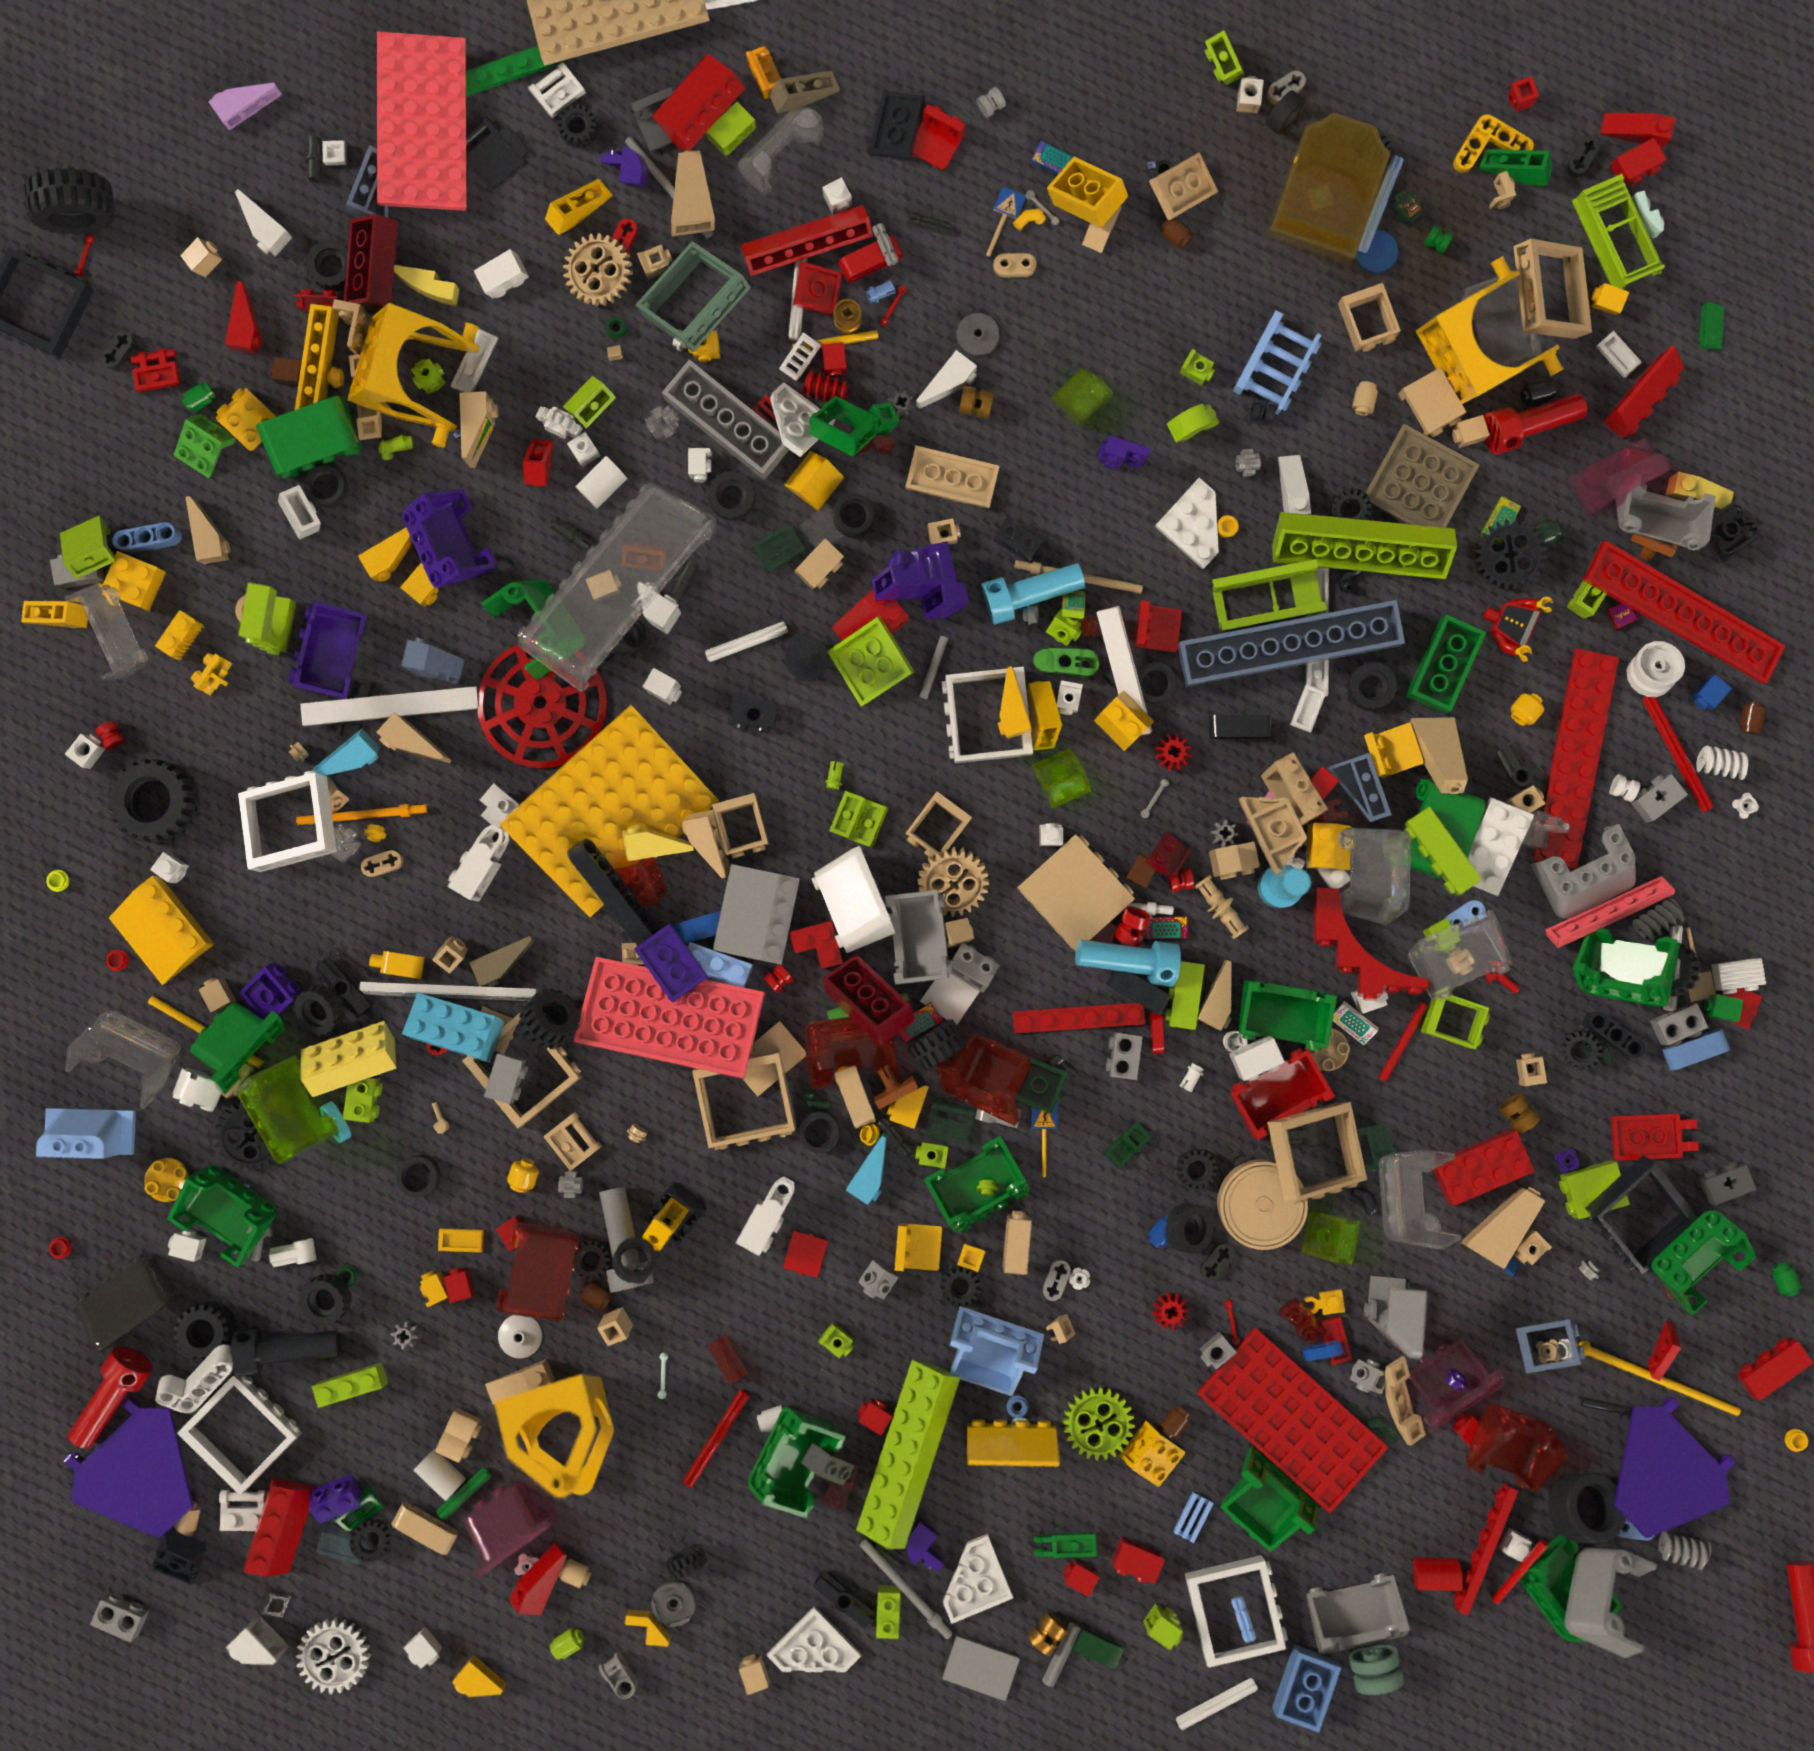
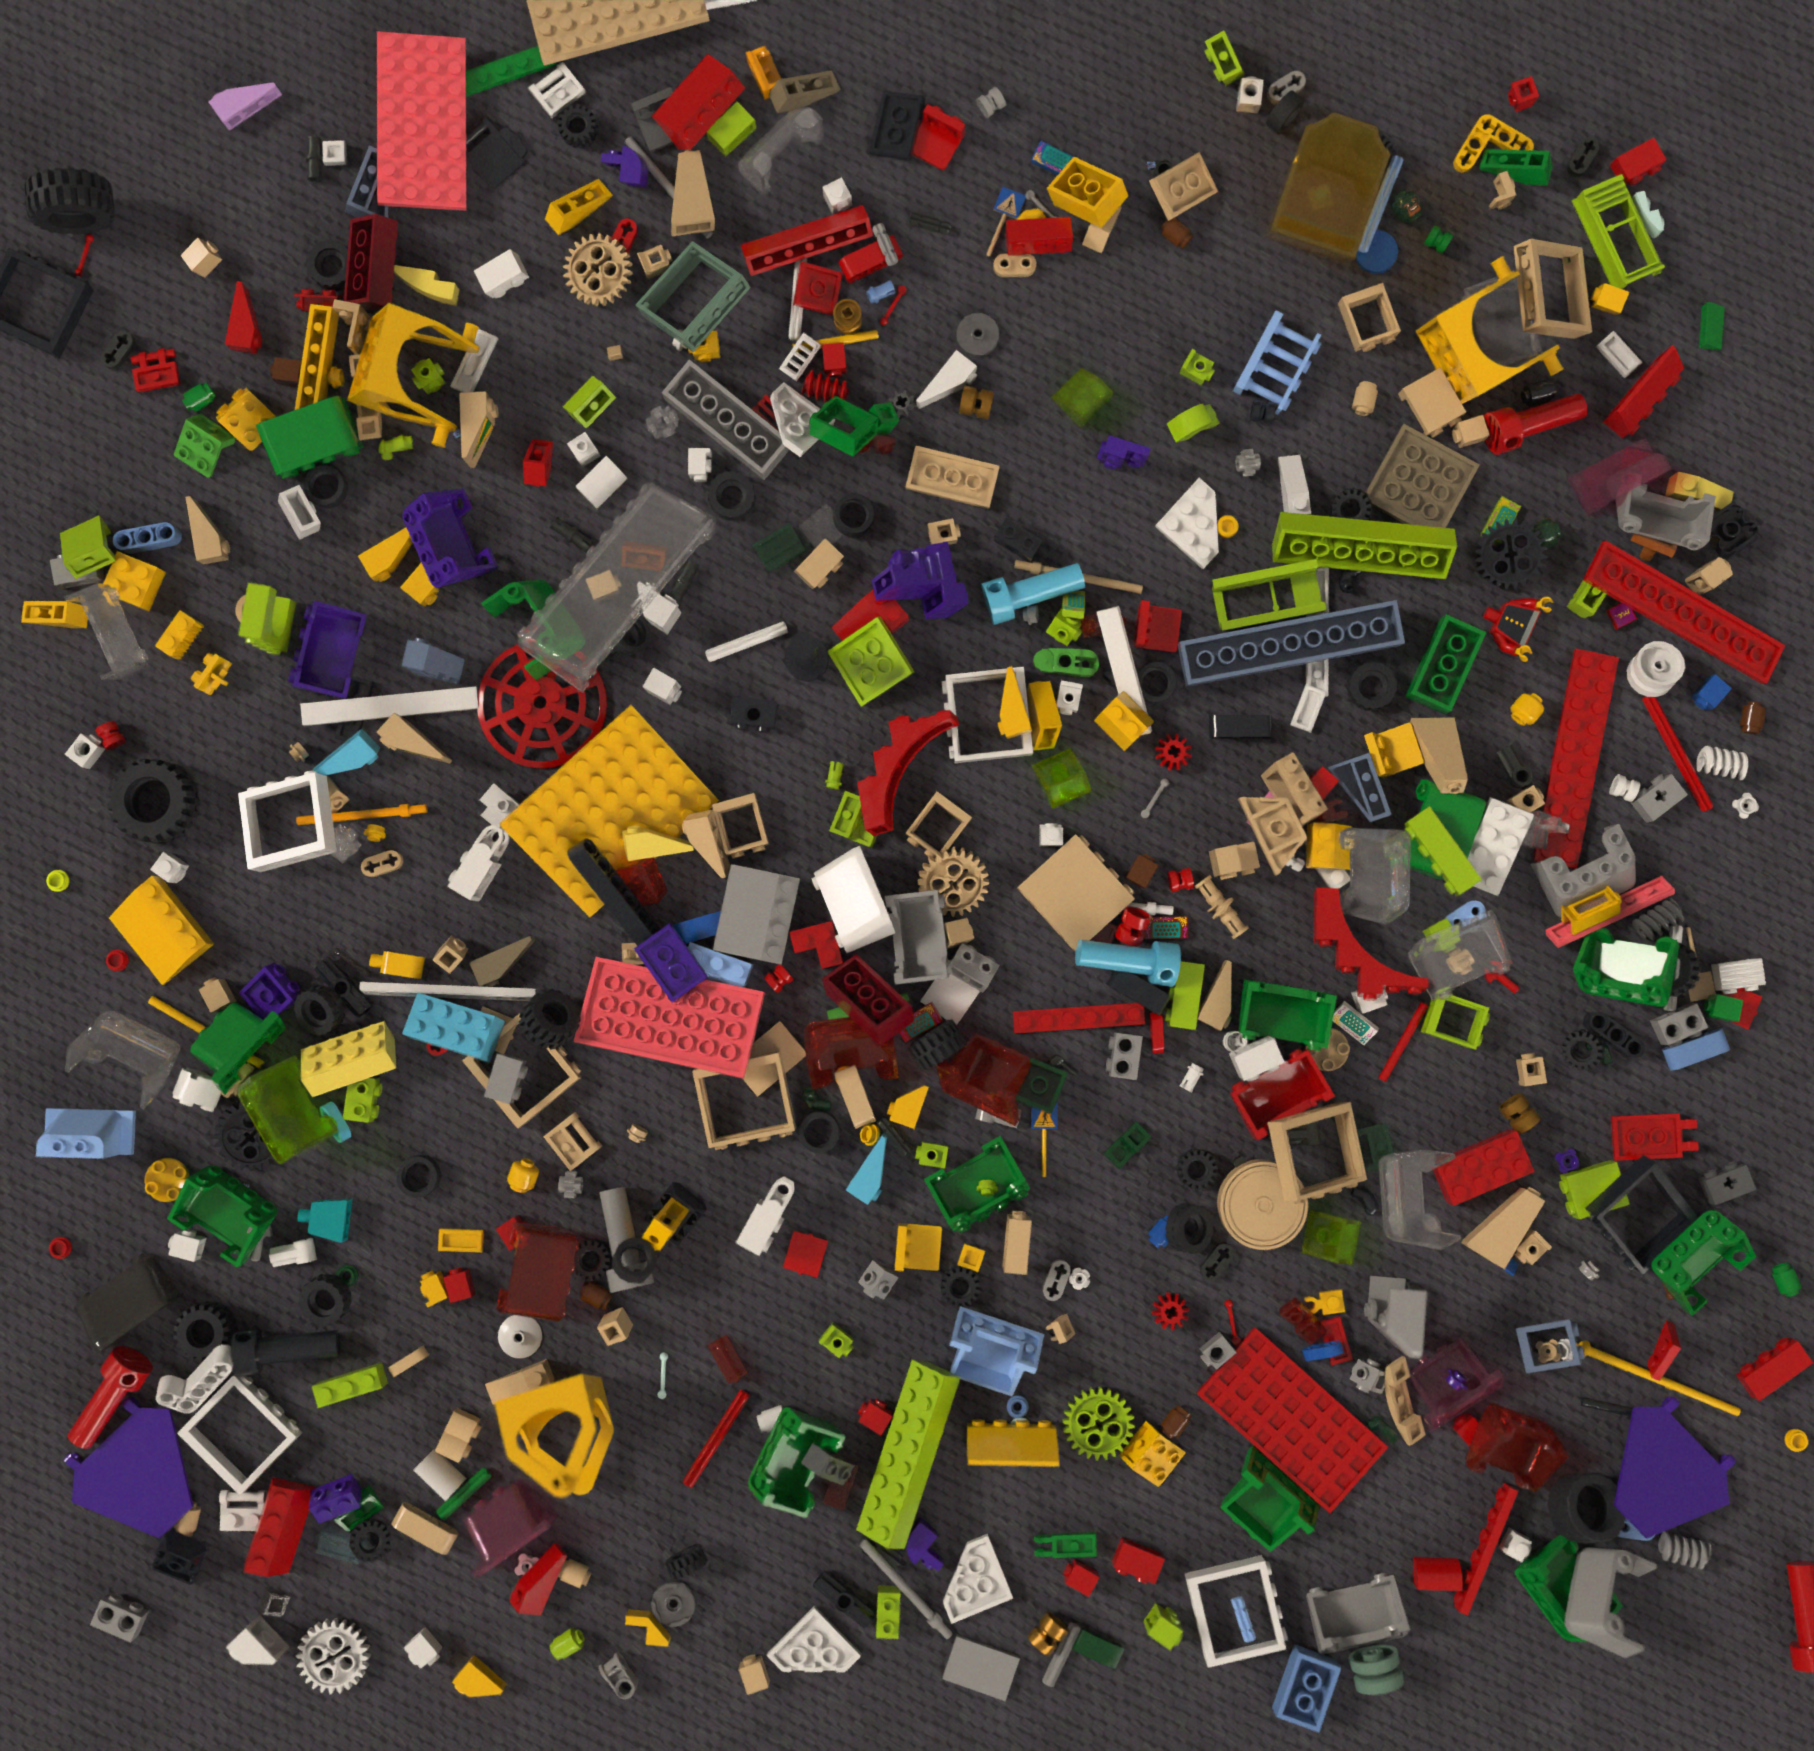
(266, 231): white slope -> none
(328, 1218): none -> teal torso
(408, 1361): none -> tan beam
(410, 1330): light grey gear -> none
(442, 1125): tan hand -> none
(558, 422): white gear -> none
(613, 322): dark green plate -> none
(814, 480): yellow slope -> none
(894, 1089): dark orange tile -> none
(908, 739): none -> red arch
(933, 667): light grey bar -> none
(947, 1129): clear green plate -> none
(1039, 236): none -> red brick
(1168, 855): dark red plate -> none
(1185, 1534): light blue tile -> none
(1216, 1703): white axle -> none
(1229, 829): light grey gear -> none
(1284, 888): medium azure piece -> none
(1520, 1571): red bar -> none
(1591, 910): none -> yellow window
(1638, 127): red slope -> none
(1709, 576): none -> tan brick

